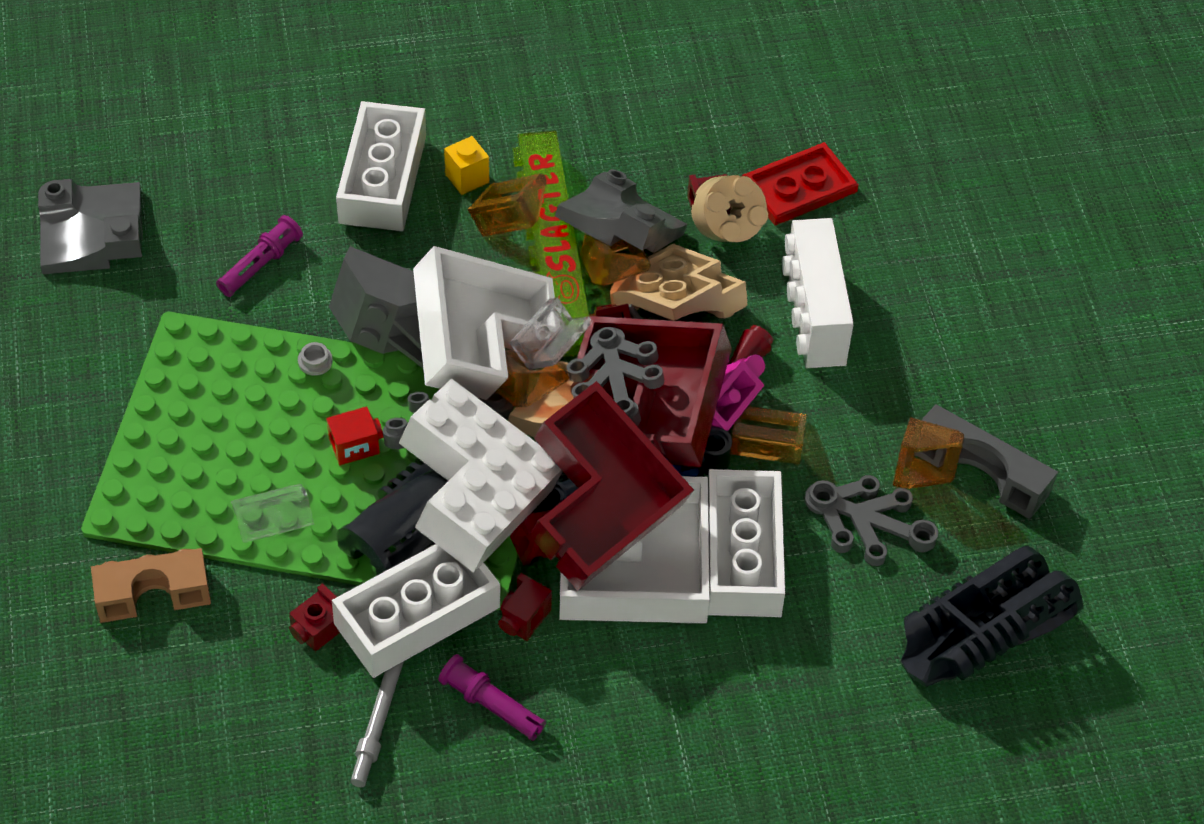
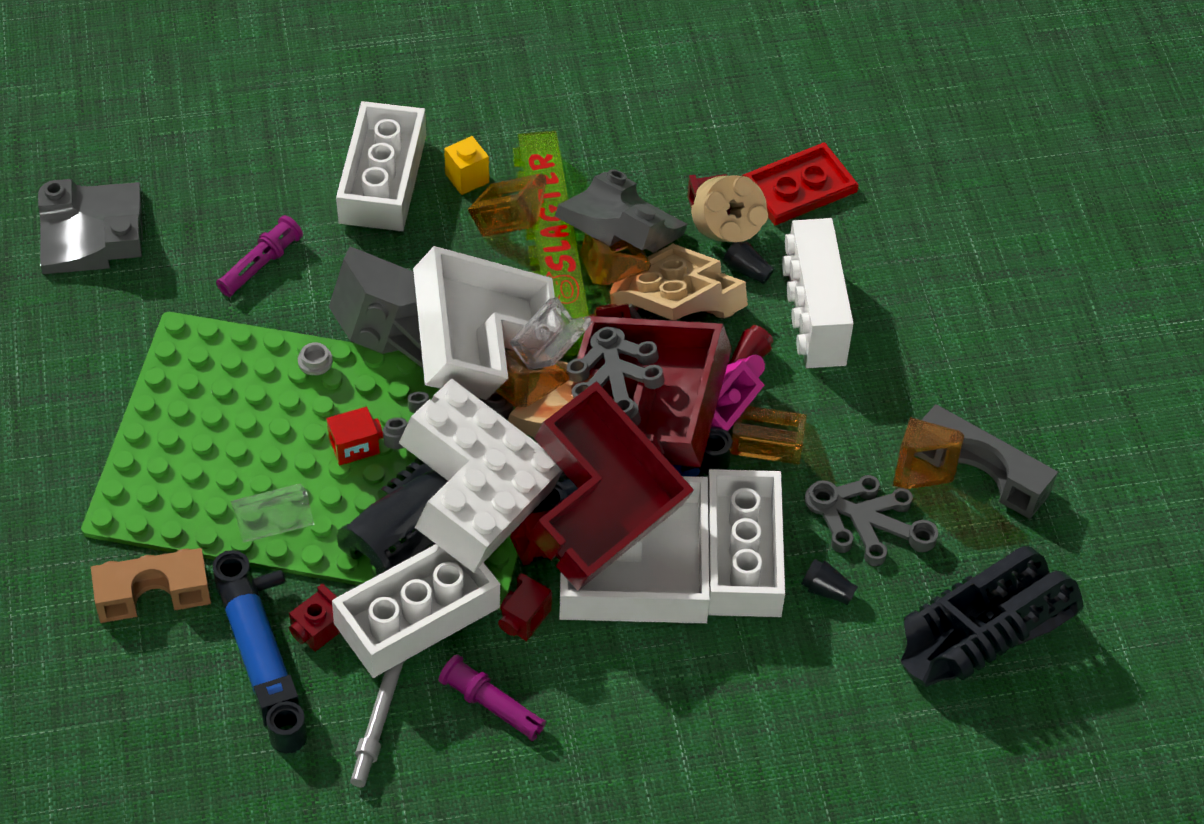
(259, 650): none -> piece
(747, 261): none -> black cone
(828, 582): none -> black cone

